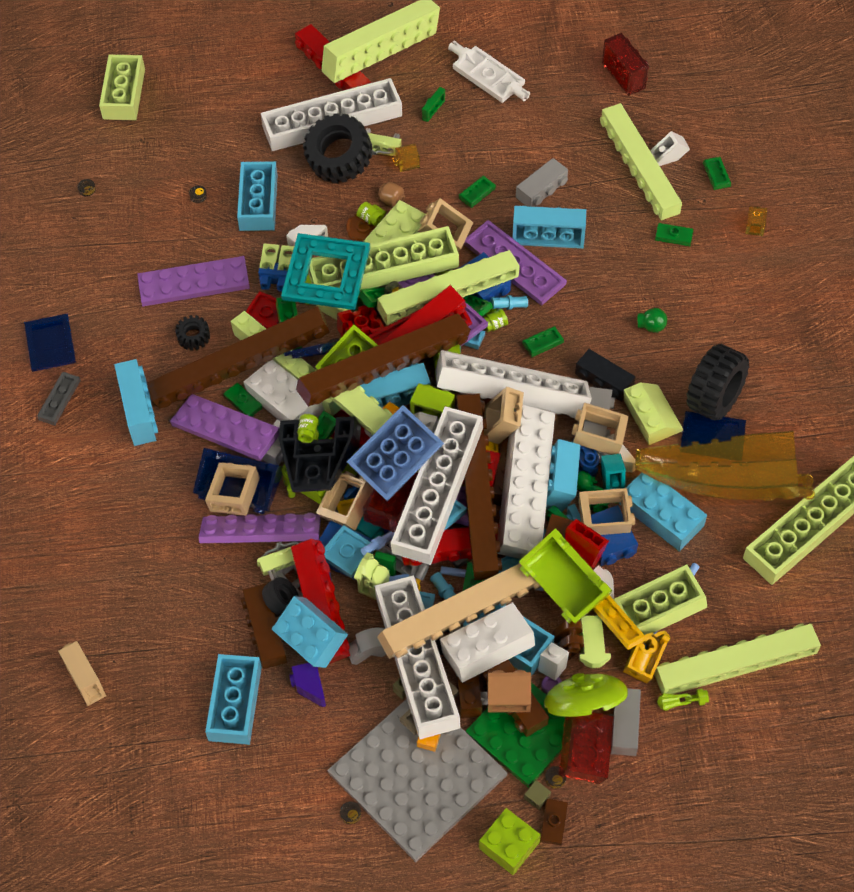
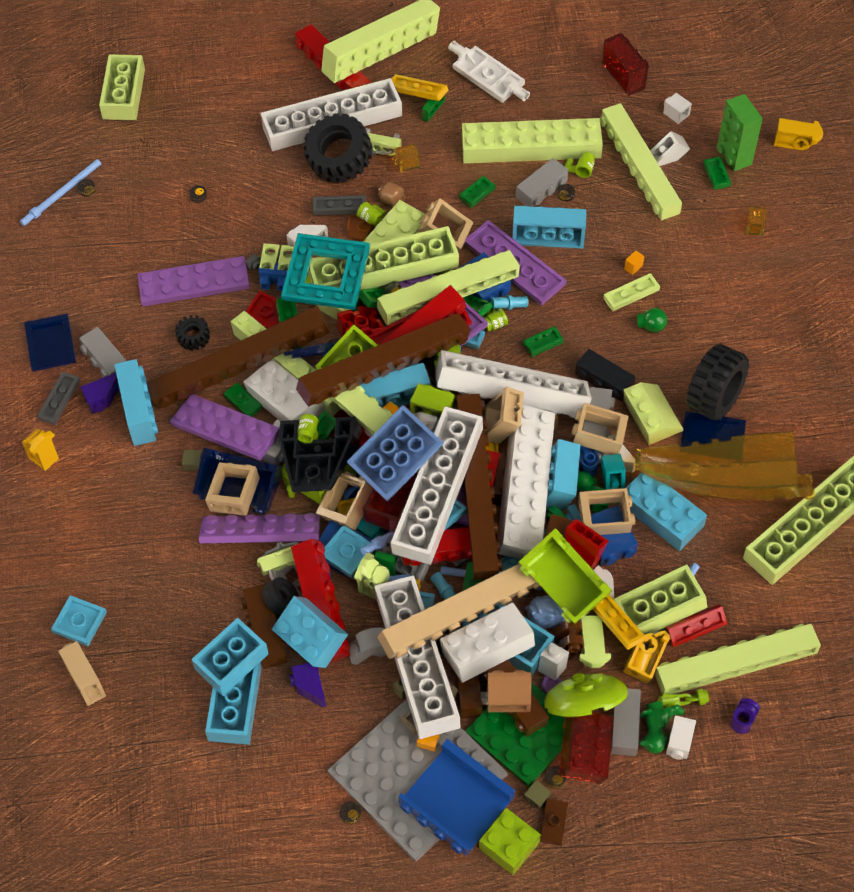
(35, 212): none -> light blue bar
(40, 448): none -> yellow piece
(79, 620): none -> medium azure plate
(100, 393): none -> dark purple slope
(101, 351): none -> light grey brick
(191, 460): none -> olive piece
(230, 656): none -> medium azure brick
(253, 262): none -> dark grey plate
(257, 196): medium azure brick -> none
(337, 204): none -> dark grey plate
(419, 87): none -> yellow plate
(457, 798): none -> blue panel
(530, 140): none -> yellowish green brick
(544, 612): none -> light blue hair
(566, 192): none -> clear smoke tile
(584, 165): none -> lime piece
(631, 292): none -> yellowish green plate
(634, 262): none -> light orange piece
(657, 719): none -> green animal
(674, 234): green plate -> none
(677, 108): none -> white brick
(680, 737): none -> white slope
(696, 625): none -> red plate
(739, 132): none -> bright green brick
(748, 710): none -> dark purple piece
(797, 134): none -> yellow piece

